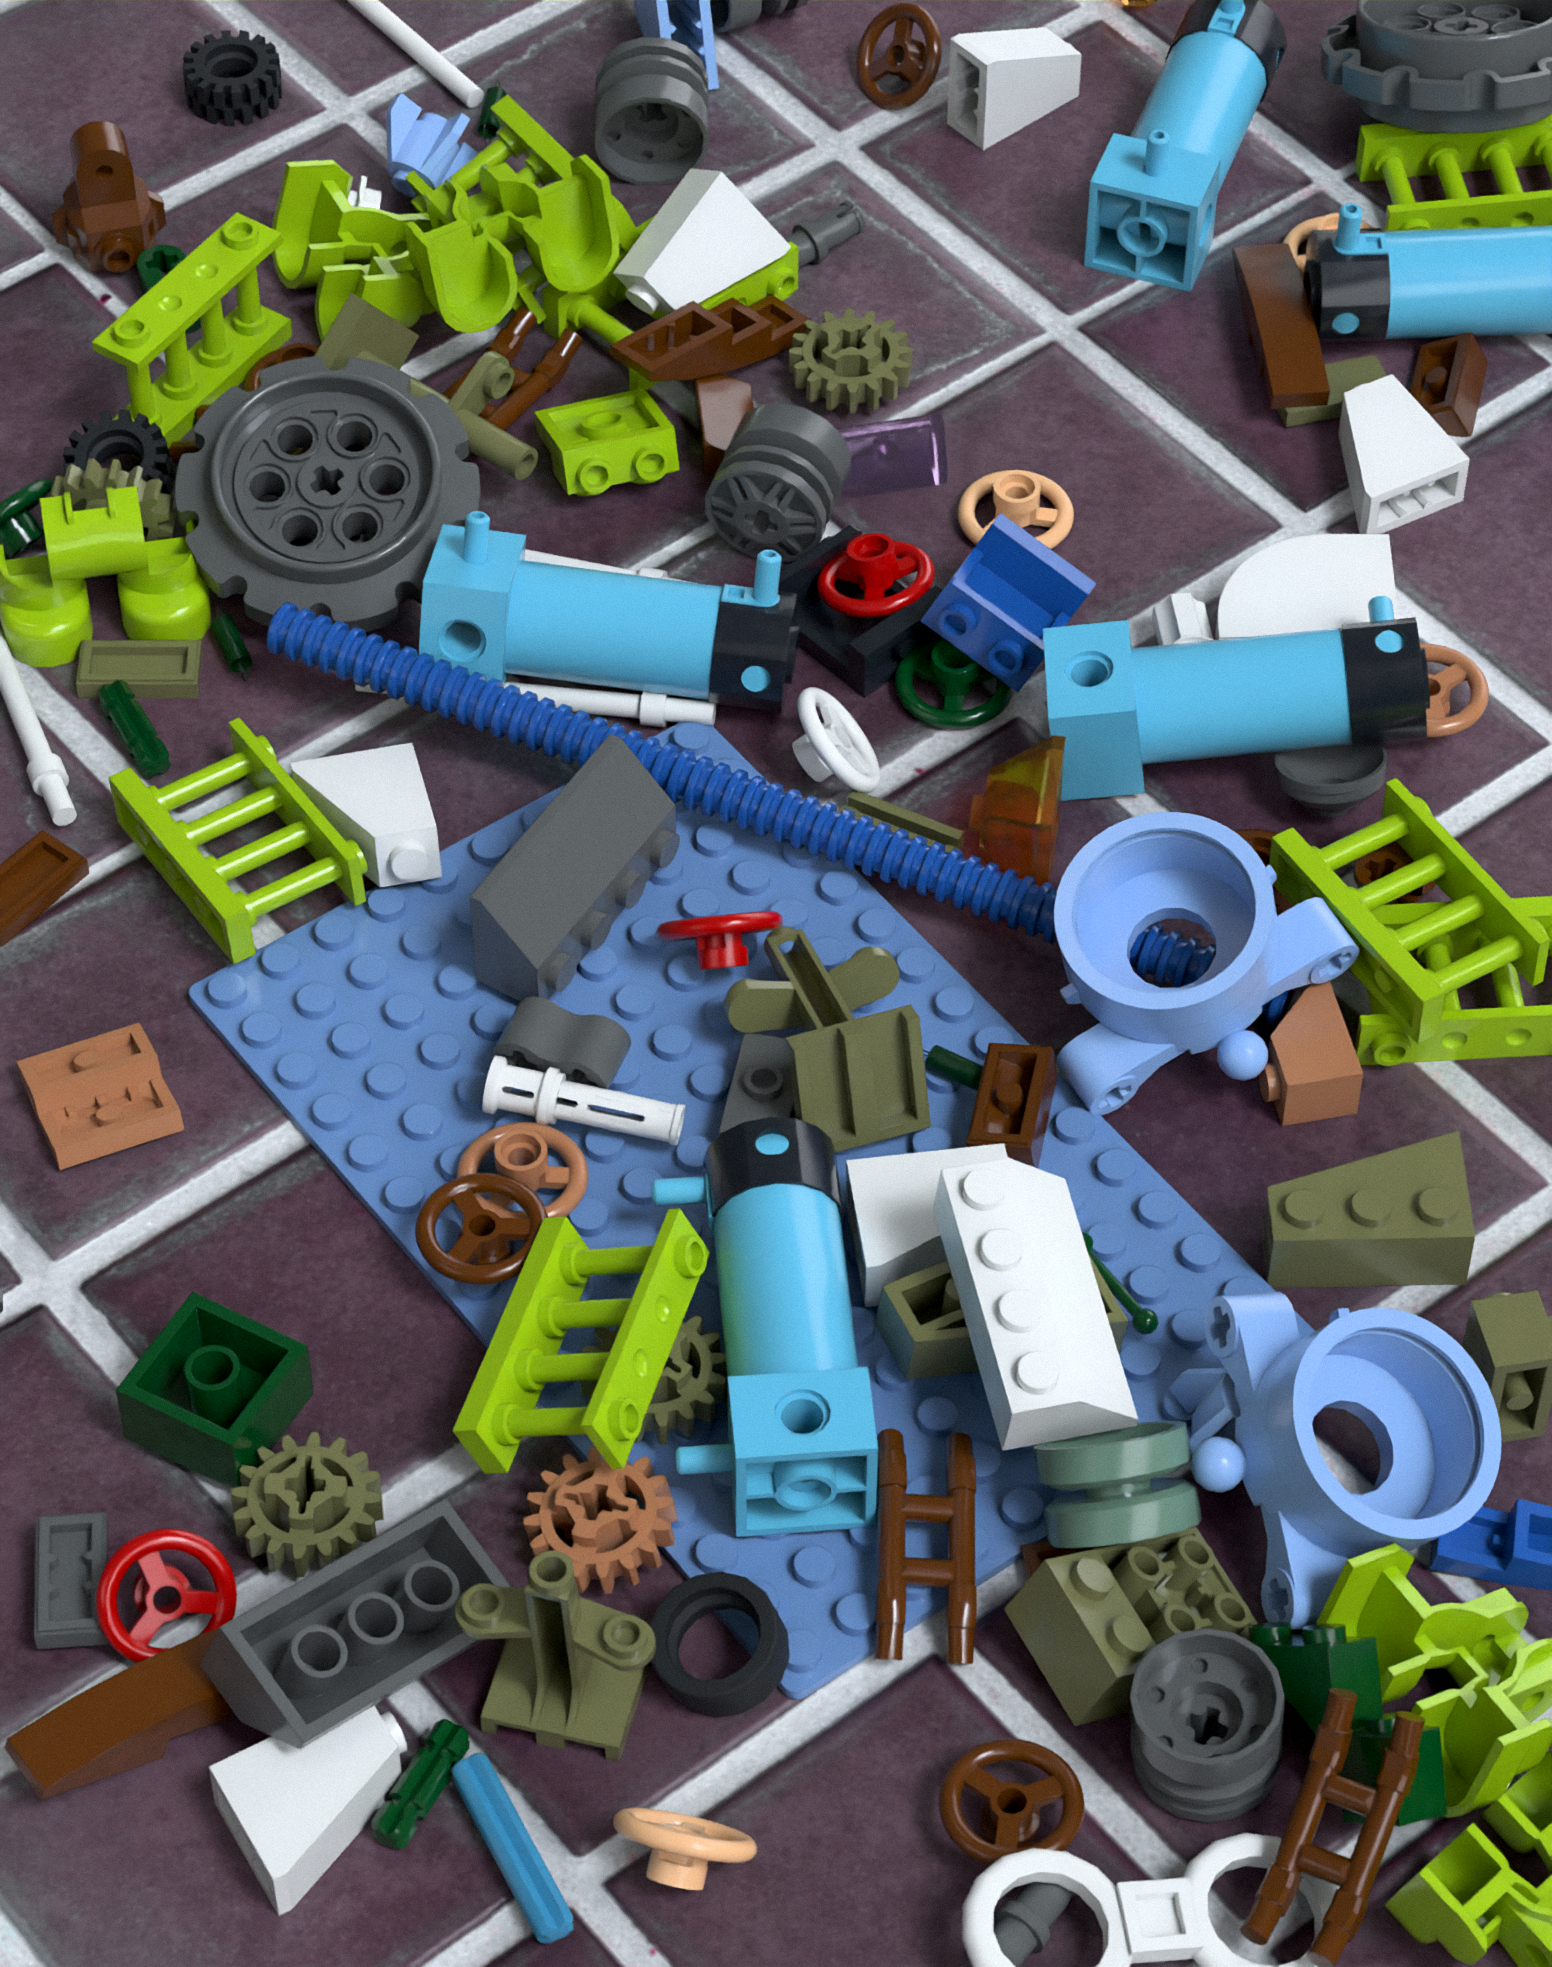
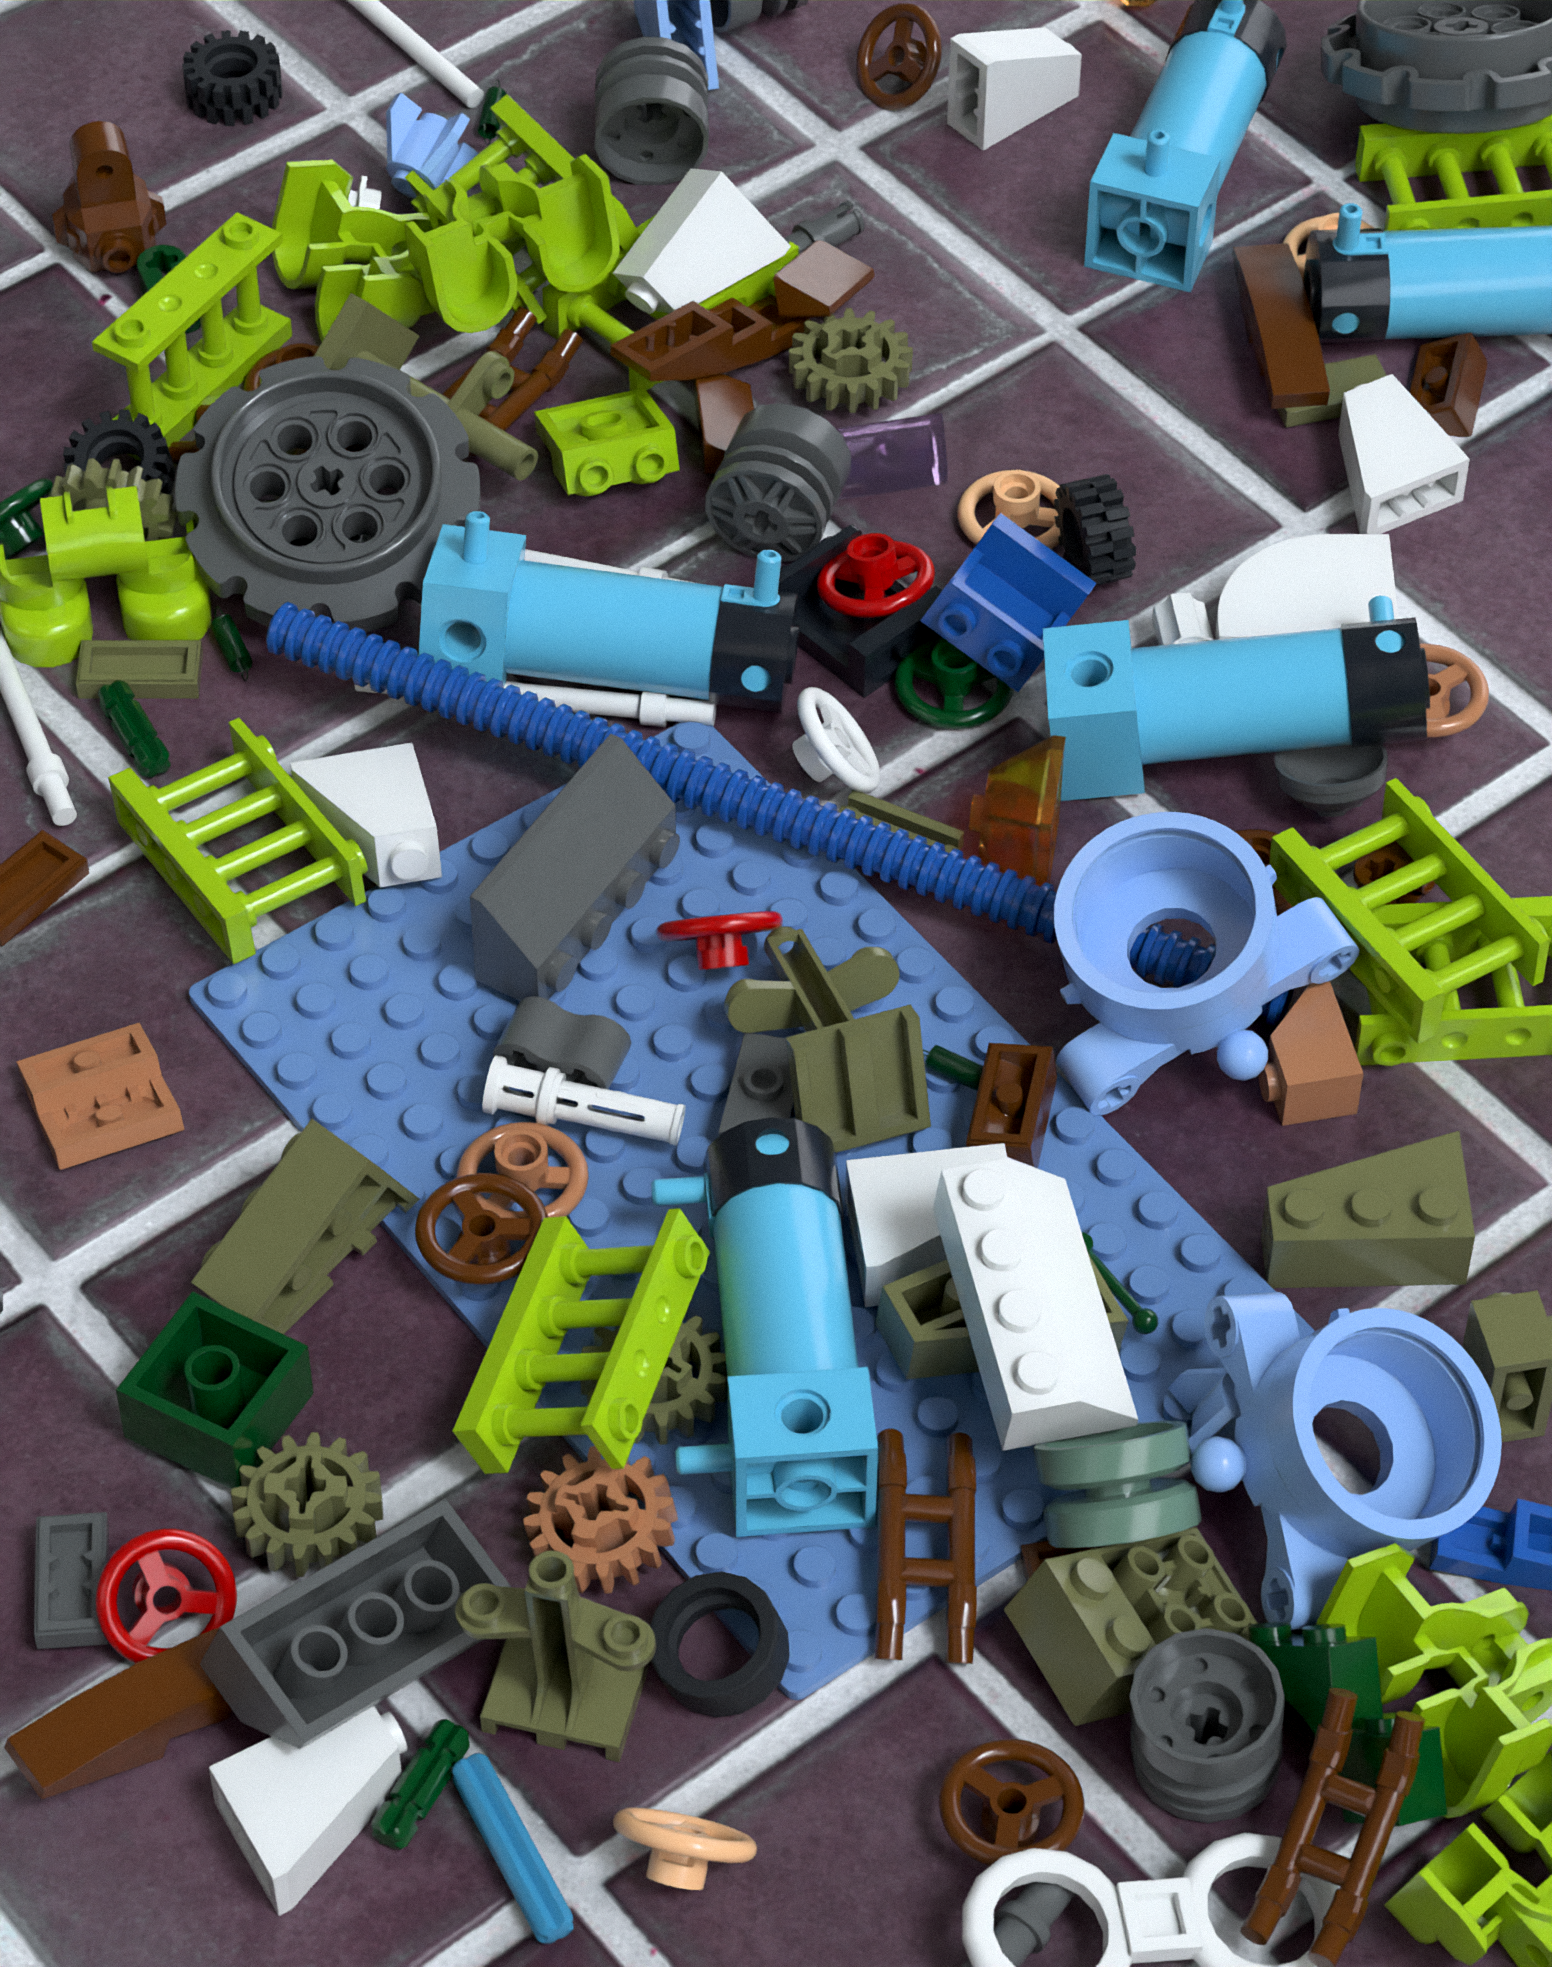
(299, 1229): none -> olive wedge
(819, 281): none -> slope
(1095, 528): none -> black tyre

